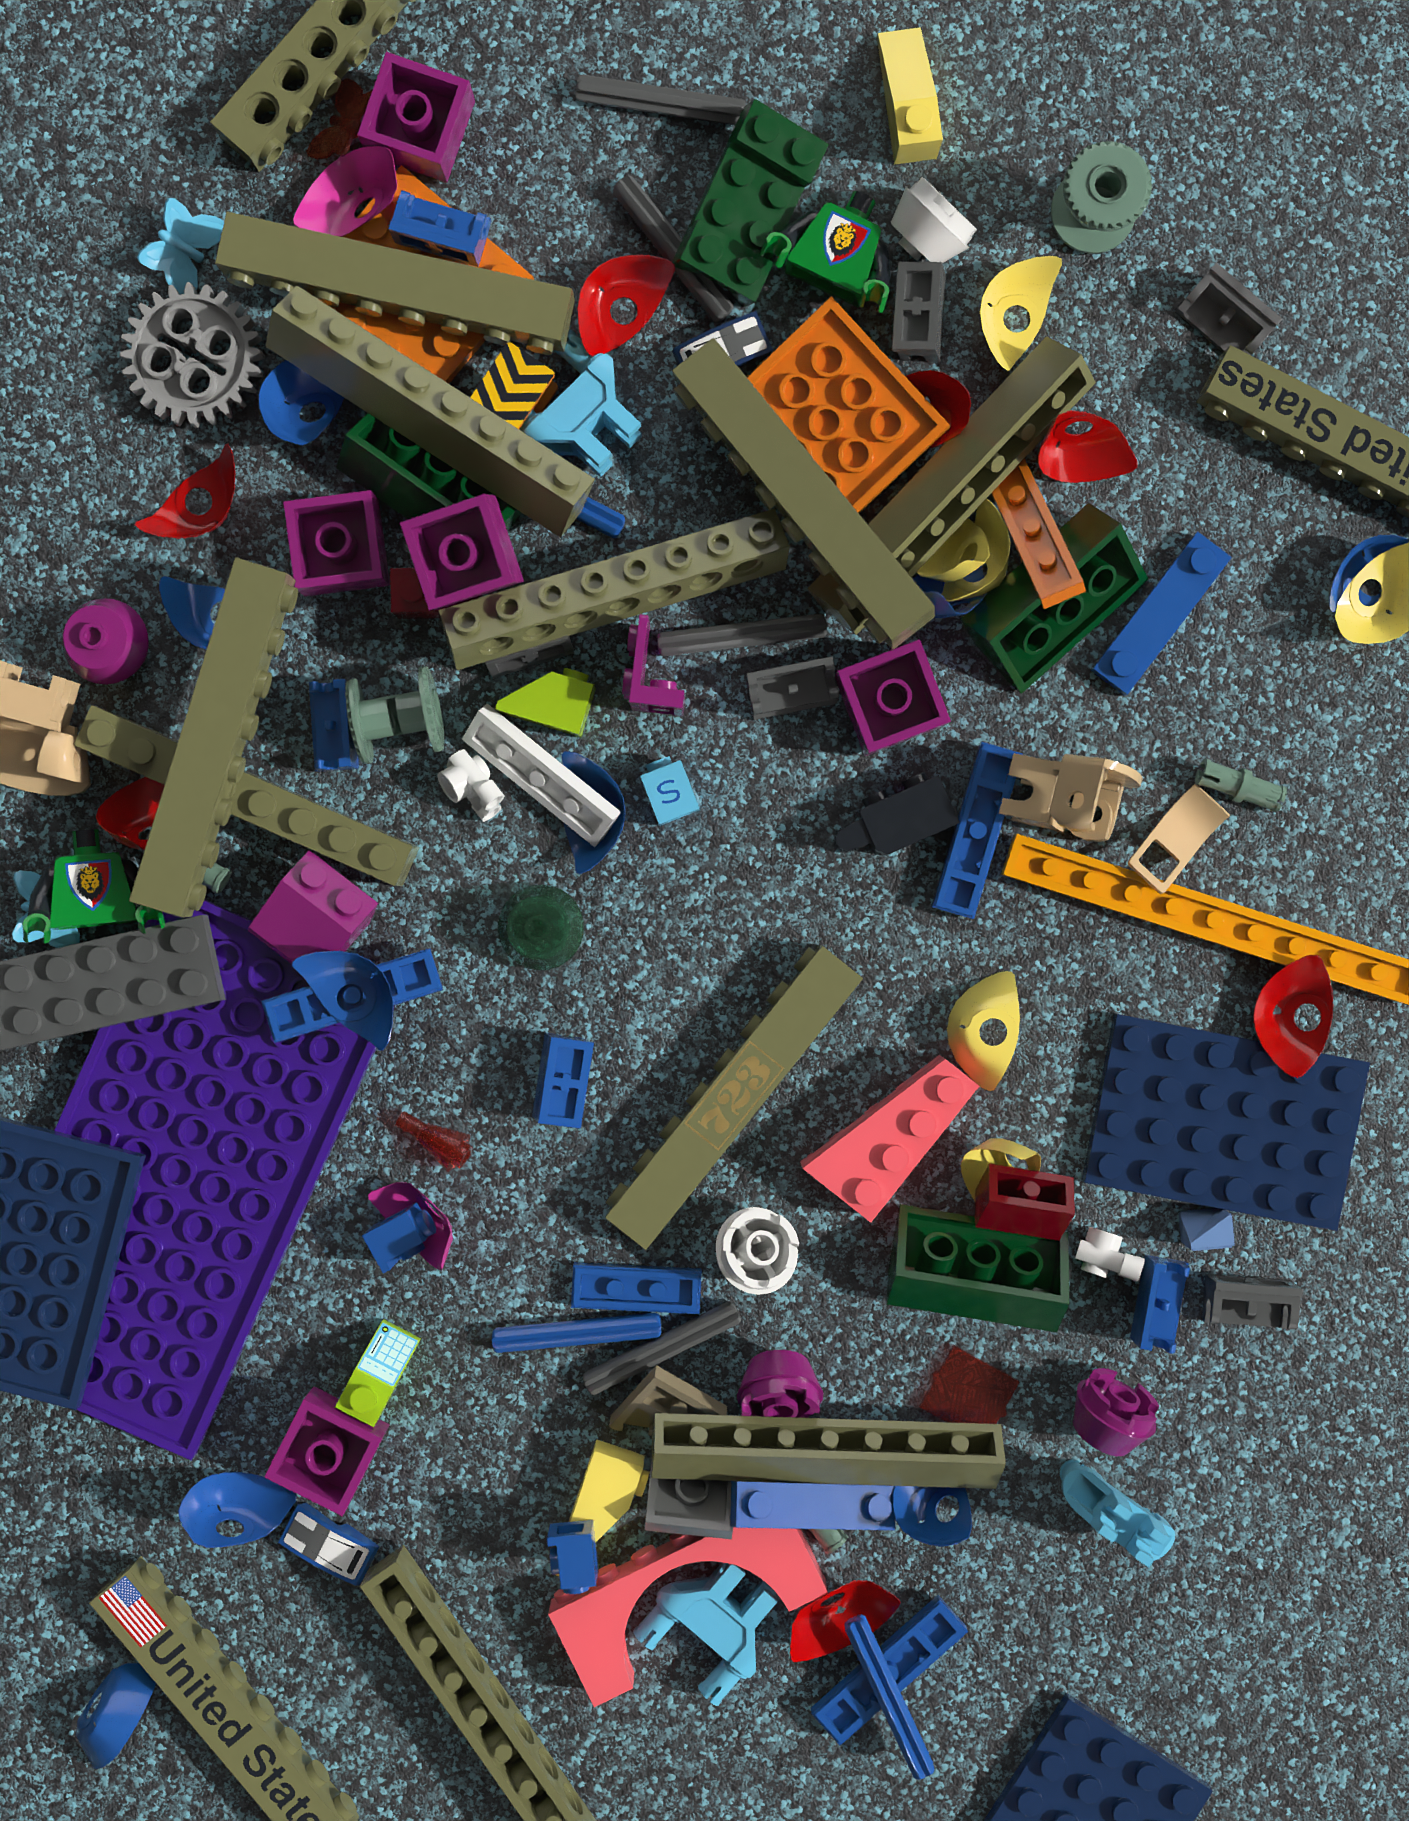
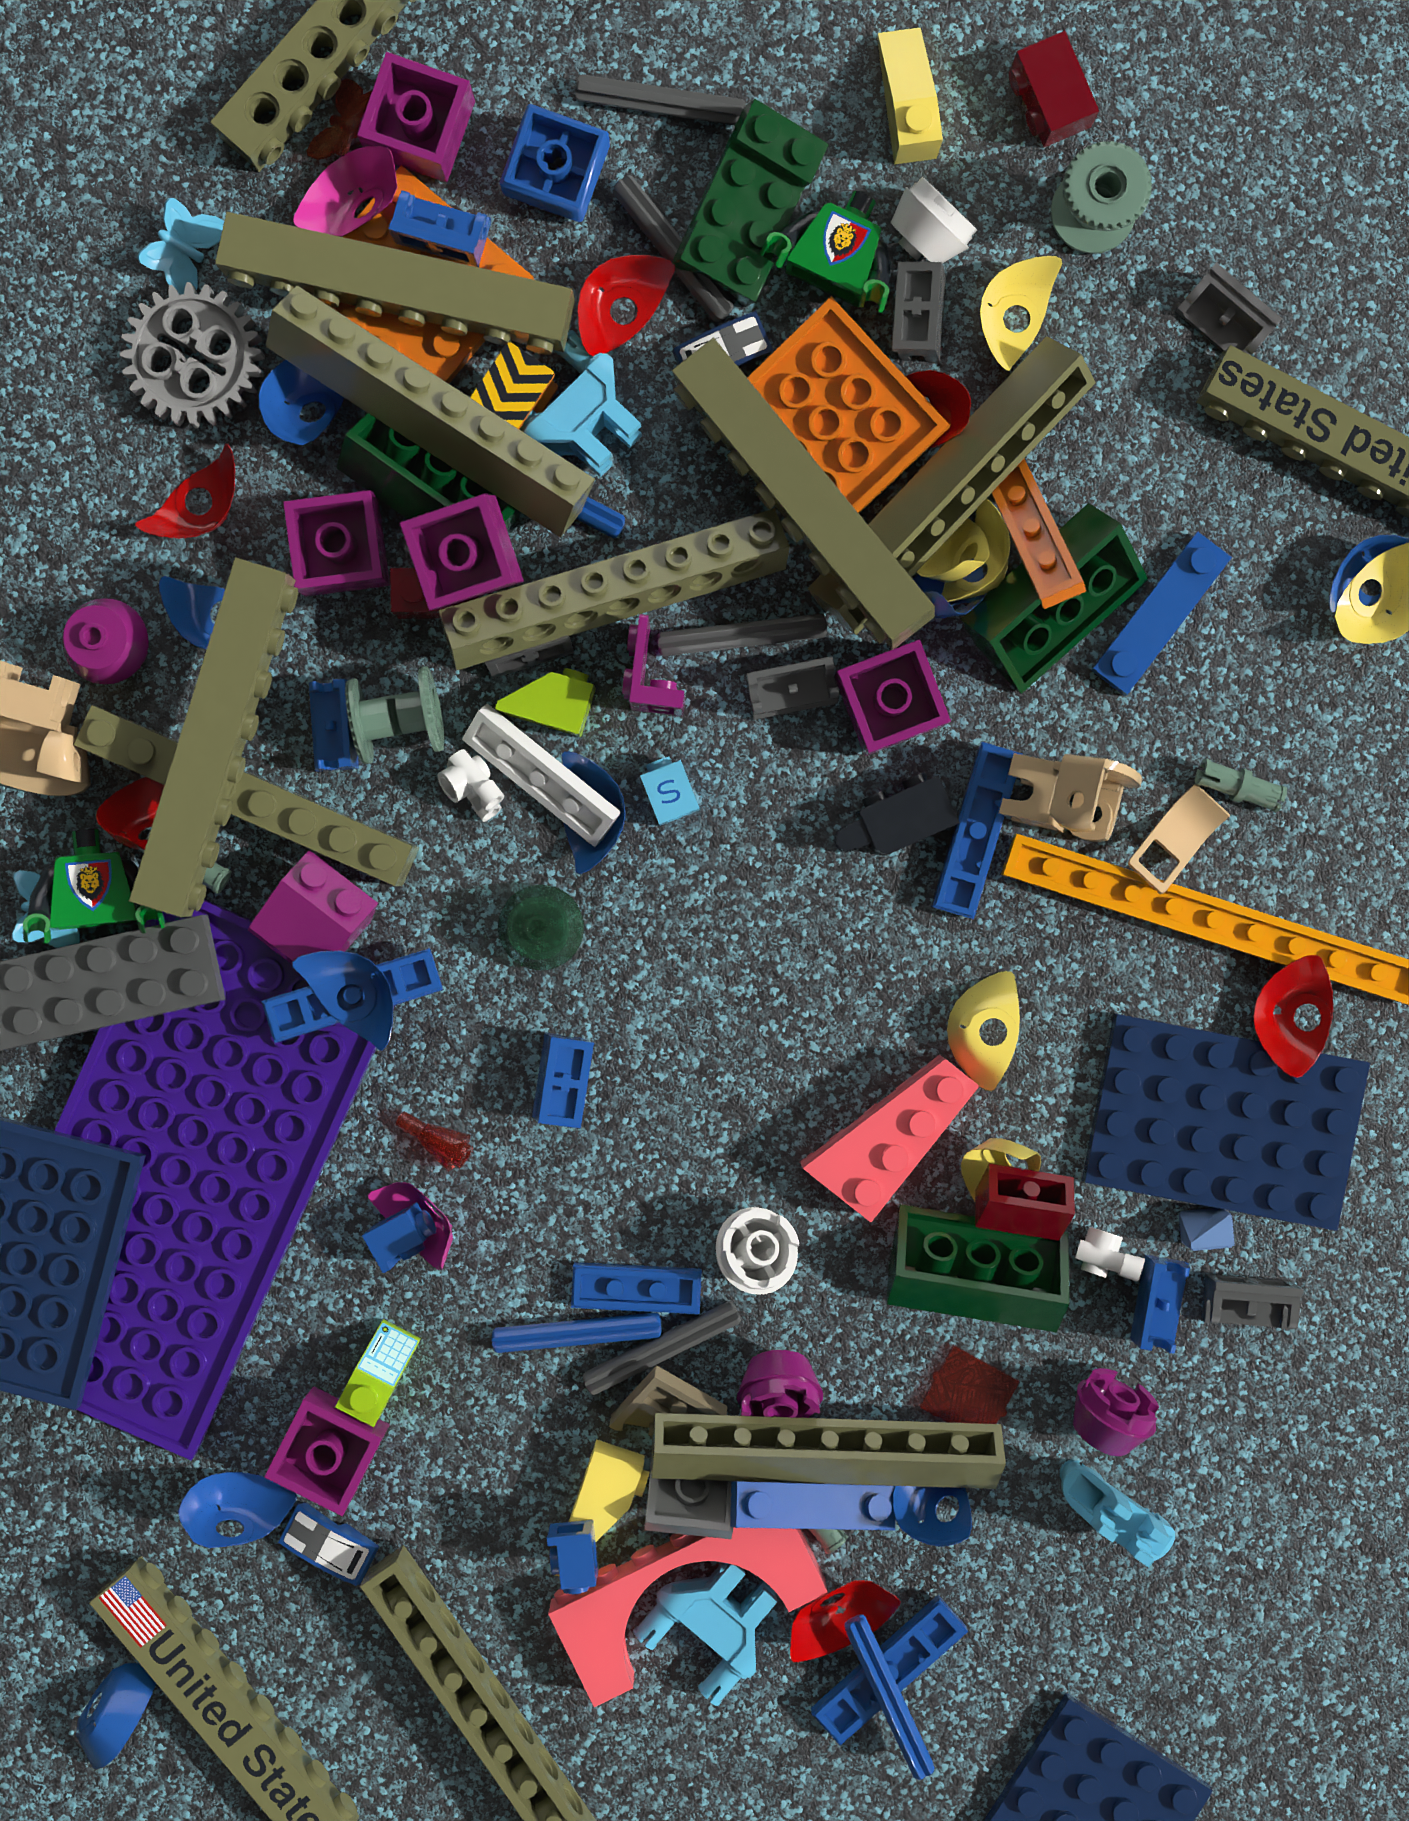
(540, 140): none -> blue brick
(732, 1096): olive brick -> none
(1053, 89): none -> dark red brick
(1088, 455): red piece -> none

